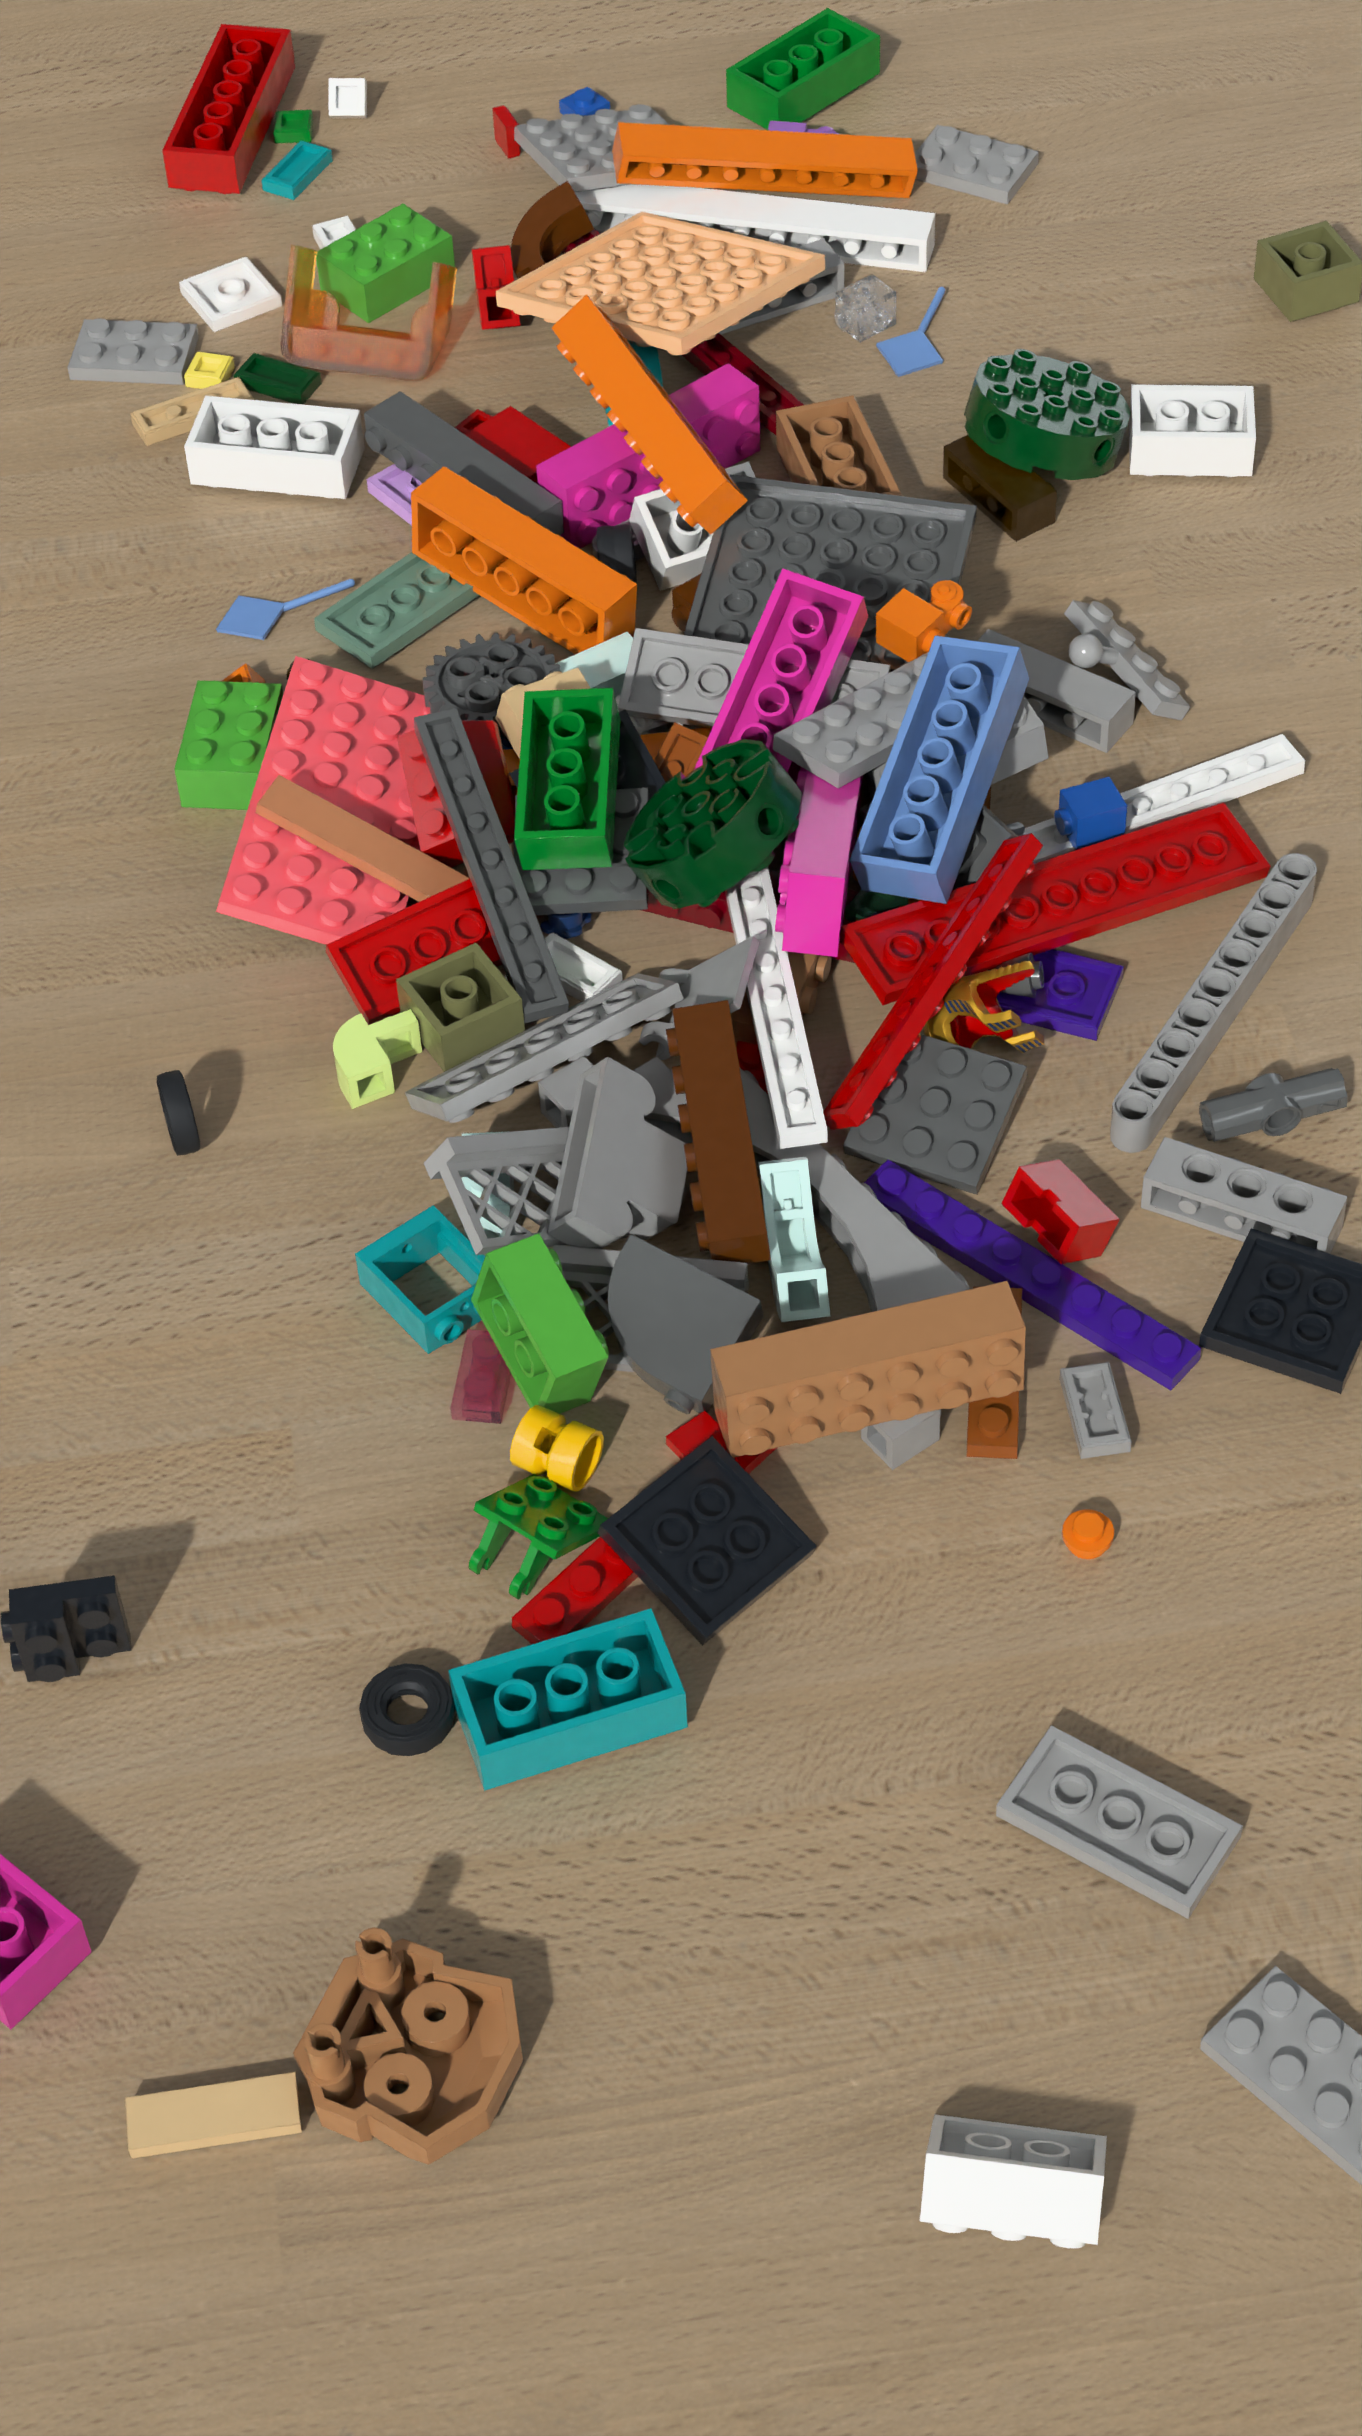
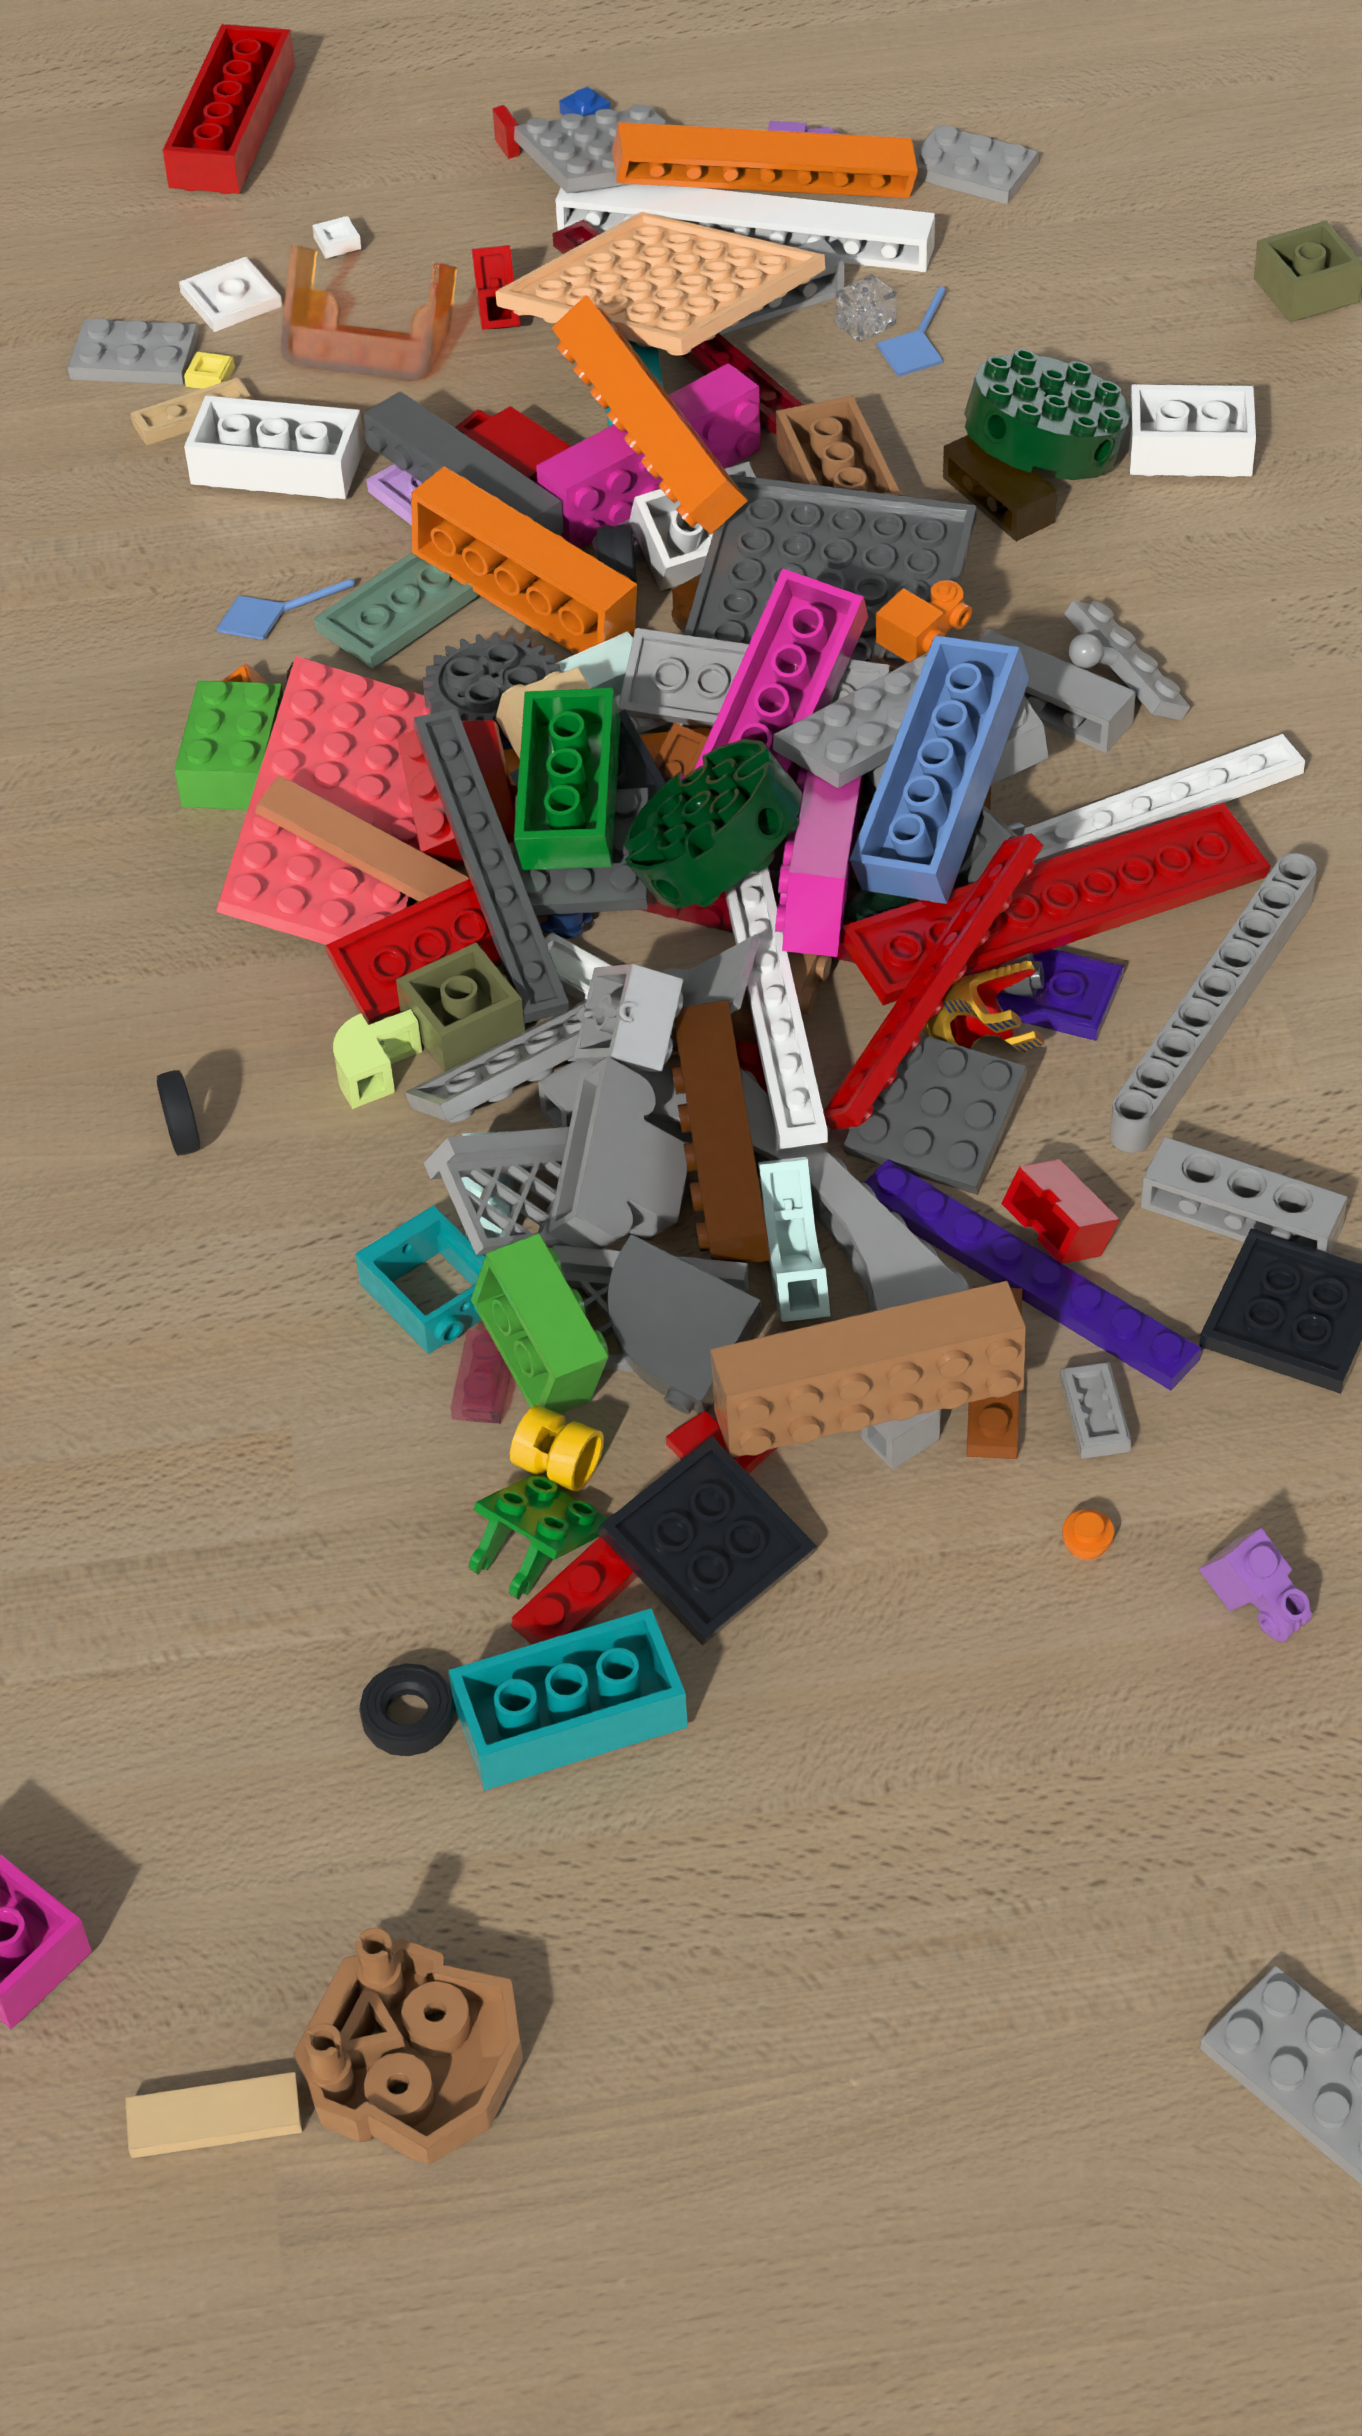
(61, 1623): black plate -> none
(278, 379): dark green tile -> none
(293, 126): green tile -> none
(297, 170): teal tile -> none
(347, 98): white plate -> none
(383, 262): bright green brick -> none
(548, 229): reddish brown arch -> none
(630, 1017): none -> light grey brick
(803, 70): green brick -> none
(1013, 2181): white slope -> none
(1091, 813): blue brick -> none
(1119, 1821): light grey plate -> none
(1257, 1574): none -> medium lavender brick
(1273, 1104): dark grey piece -> none

